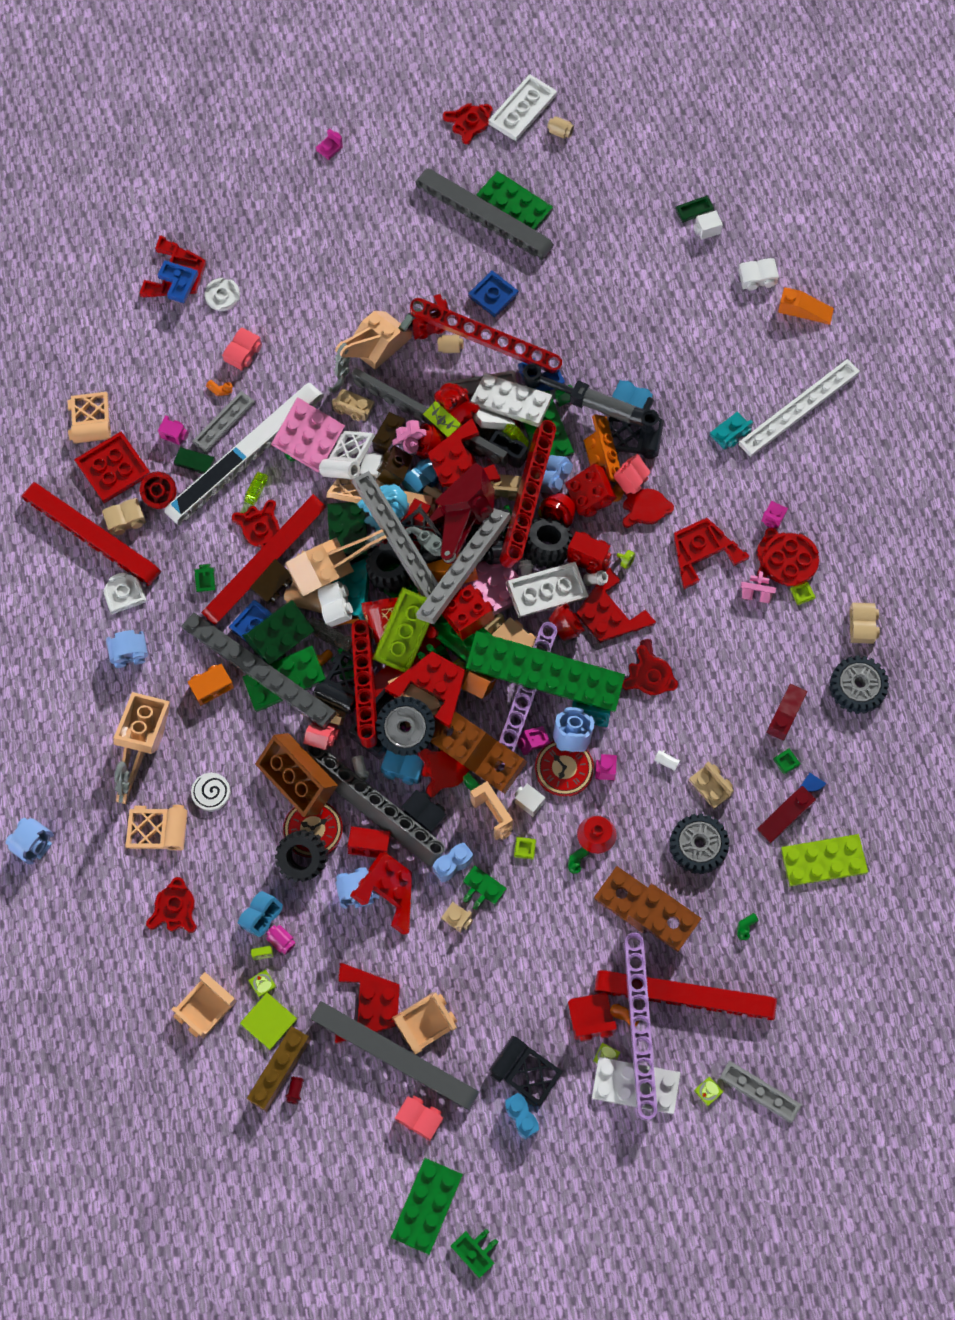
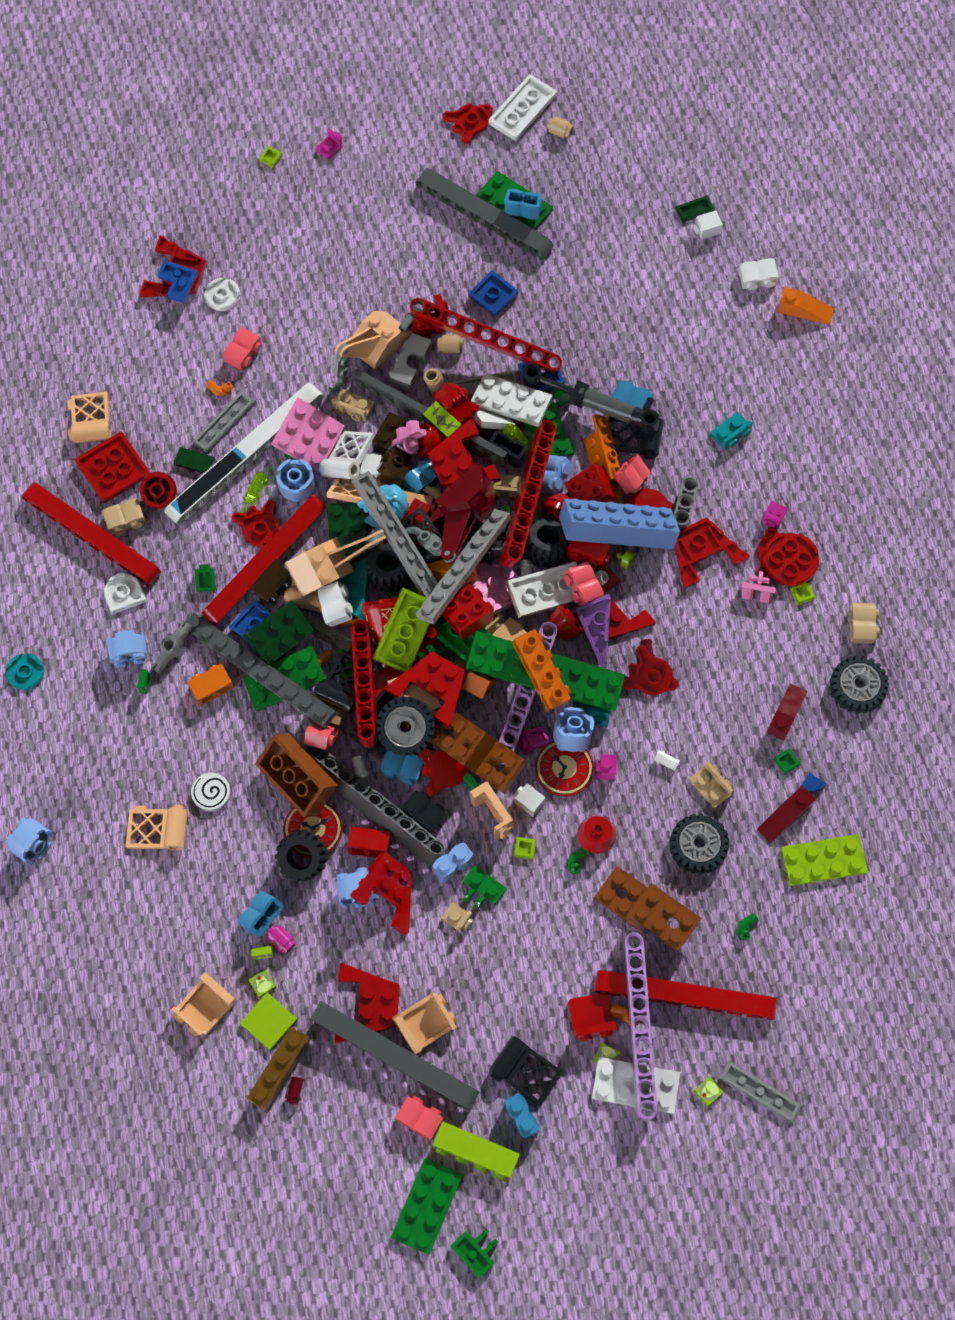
(28, 676): none -> teal tile
(139, 730): light nougat slope -> none
(144, 681): none -> green tile
(172, 431): dark pink brick -> none
(175, 640): none -> light grey pin
(175, 907): red tile -> none
(270, 156): none -> lime tile
(295, 479): none -> light blue brick
(415, 349): none -> light grey arch
(434, 379): none -> tan brick
(476, 1150): none -> lime brick
(521, 203): none -> dark azure brick
(542, 670): none -> orange brick
(583, 583): none -> coral brick
(595, 621): none -> medium lavender wing
(619, 524): none -> medium blue brick
(688, 497): none -> light grey beam
(798, 408): white plate -> none

